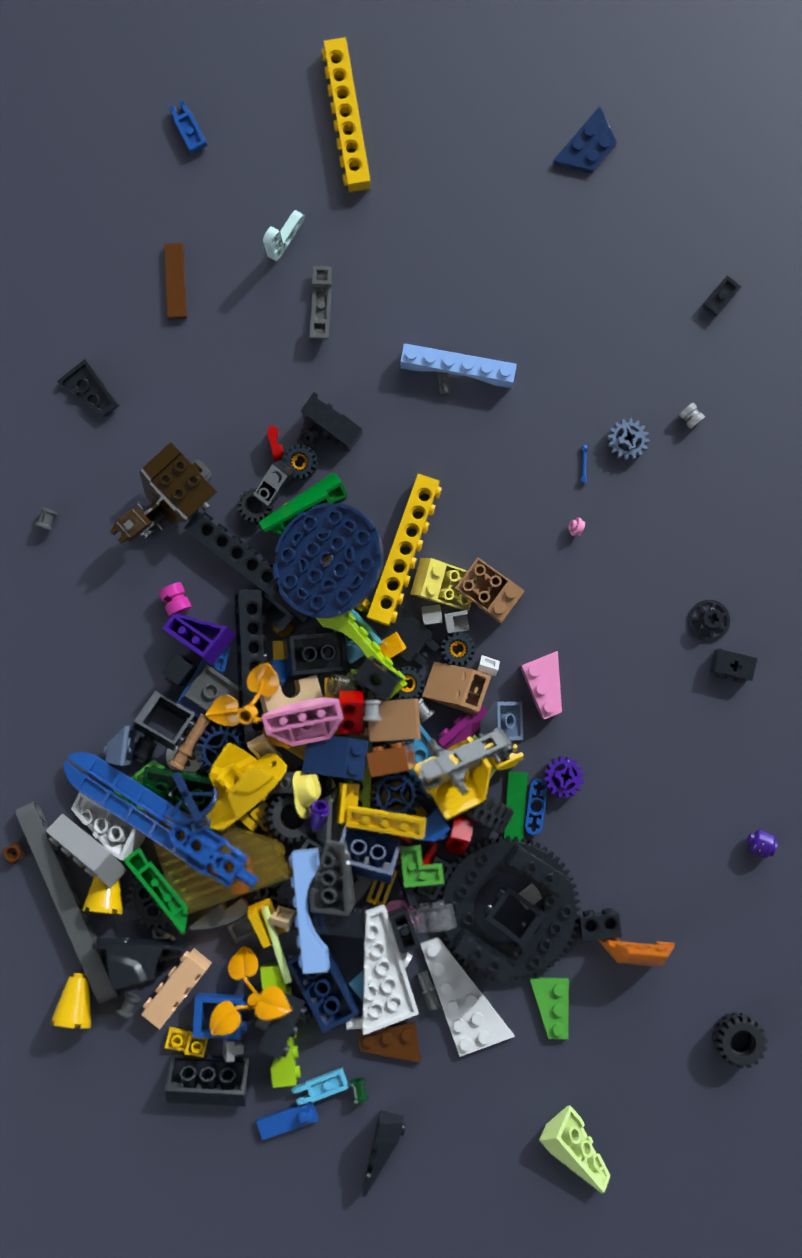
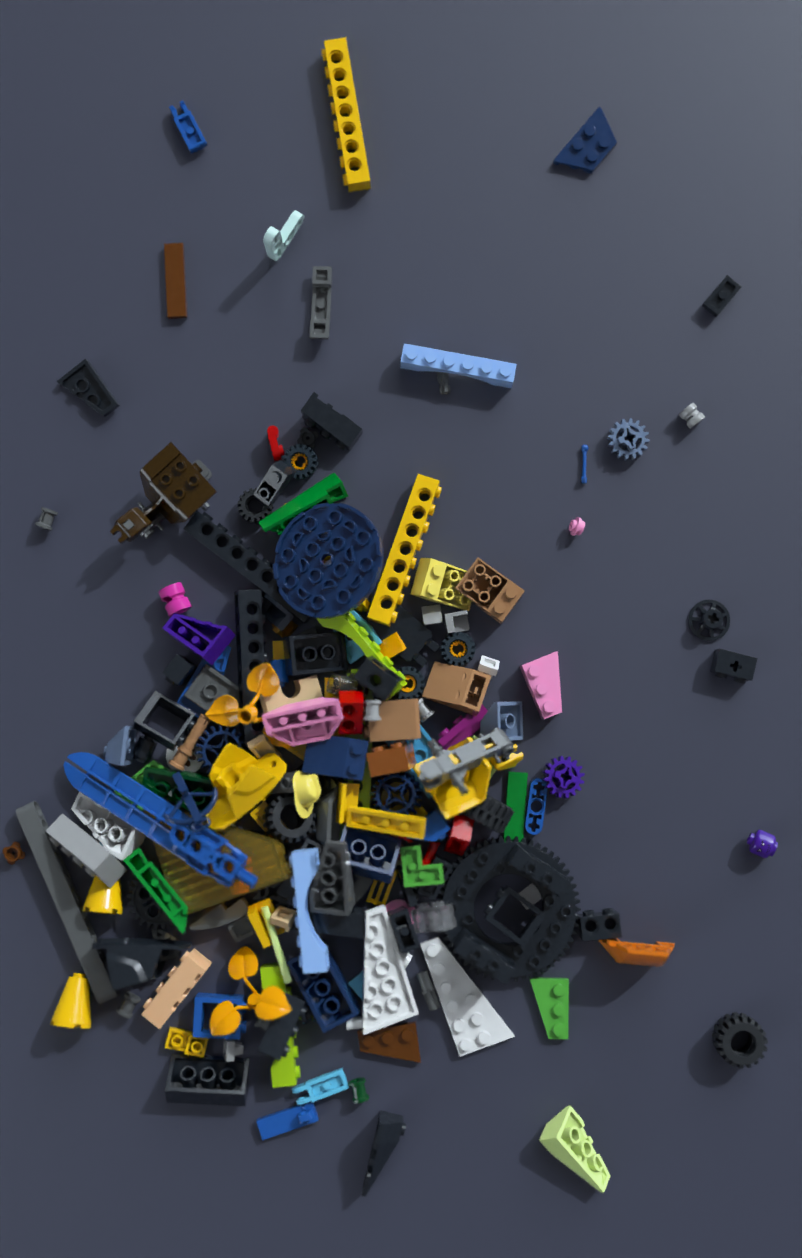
(249, 822): yellow tile -> none
(318, 813): dark purple cone -> none

